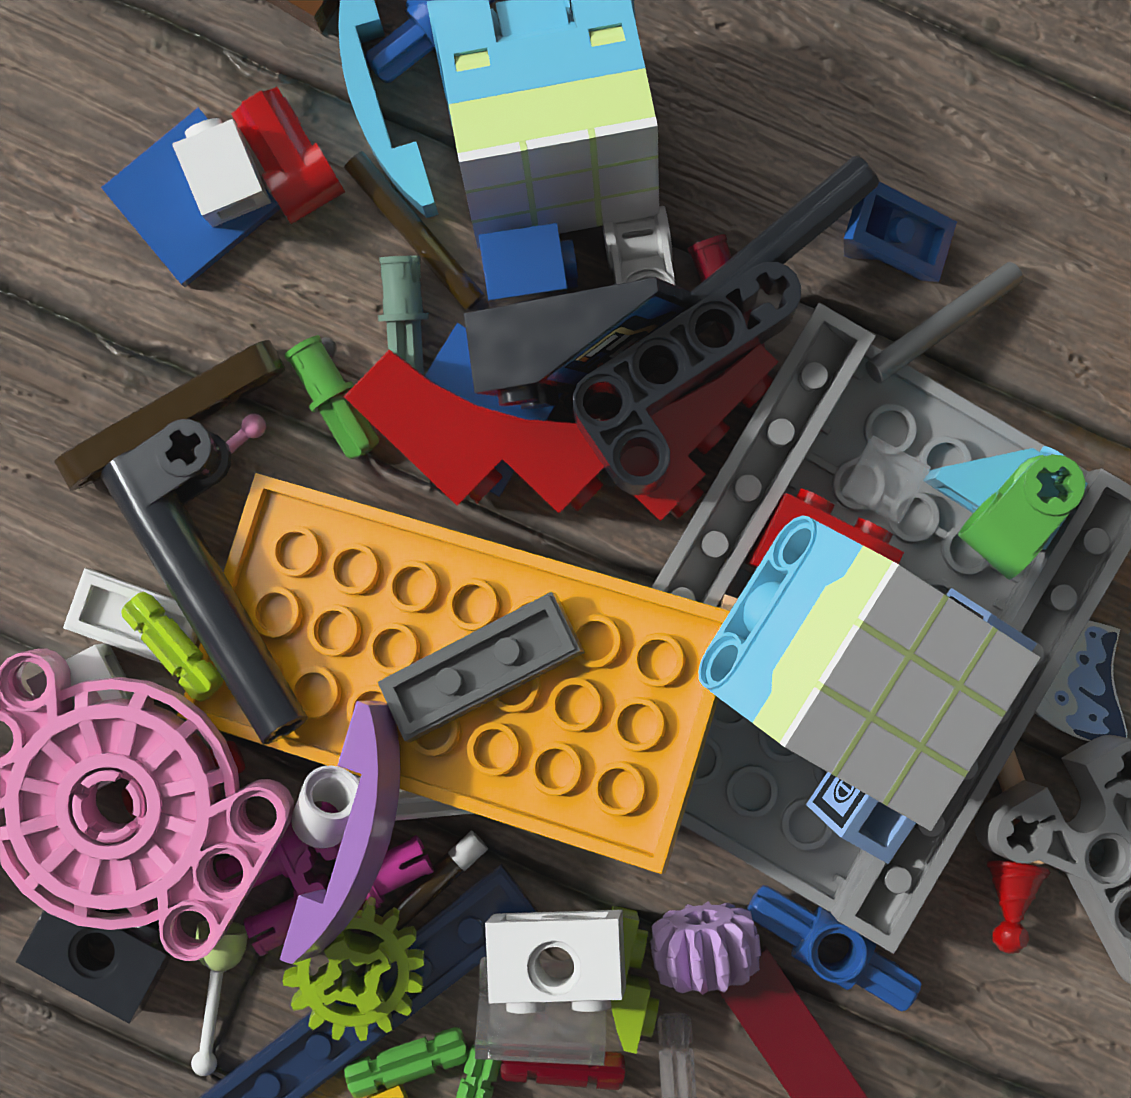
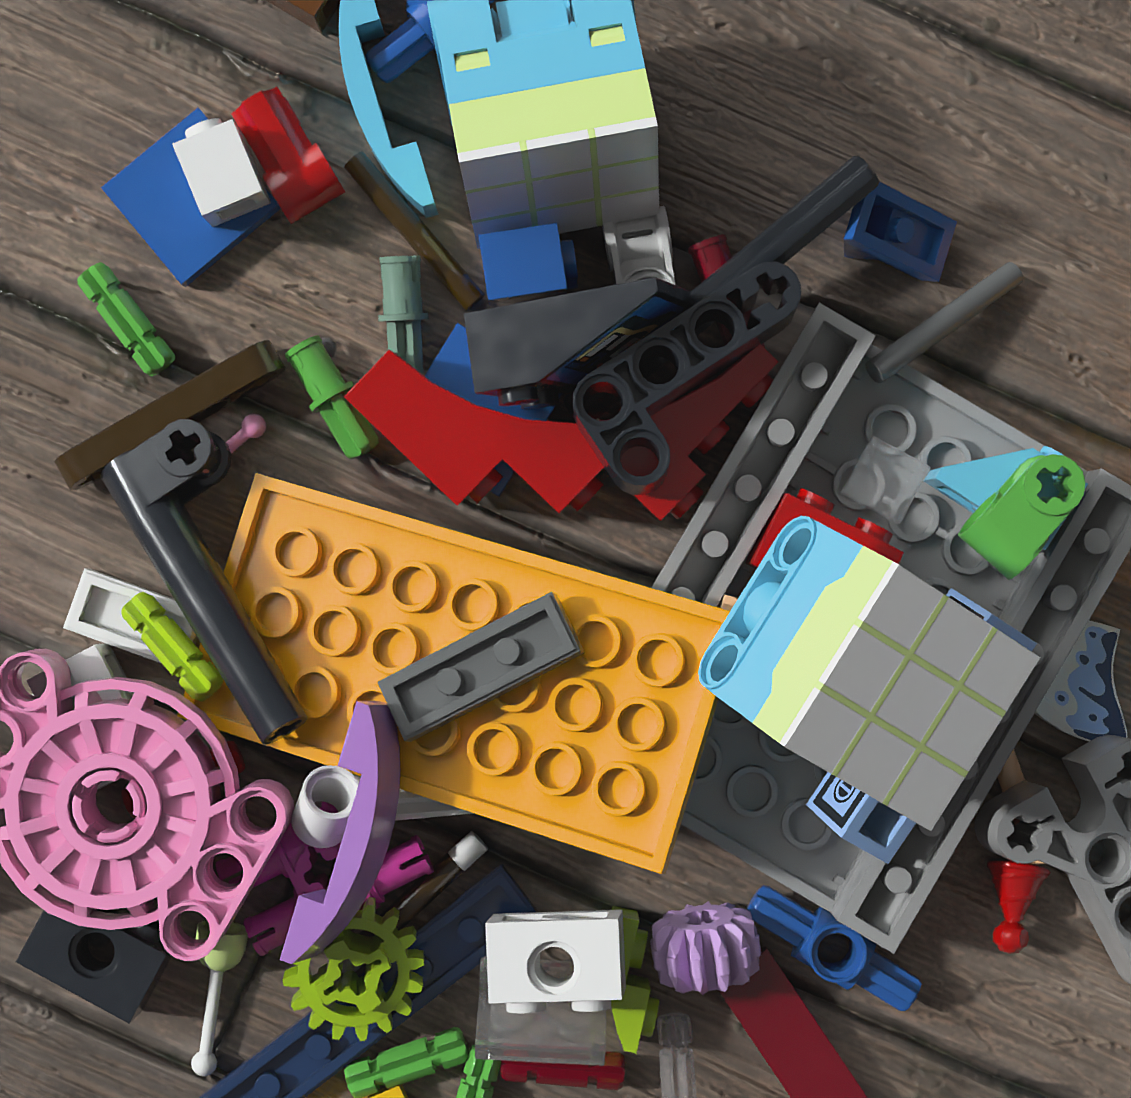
(126, 319): none -> bright green axle

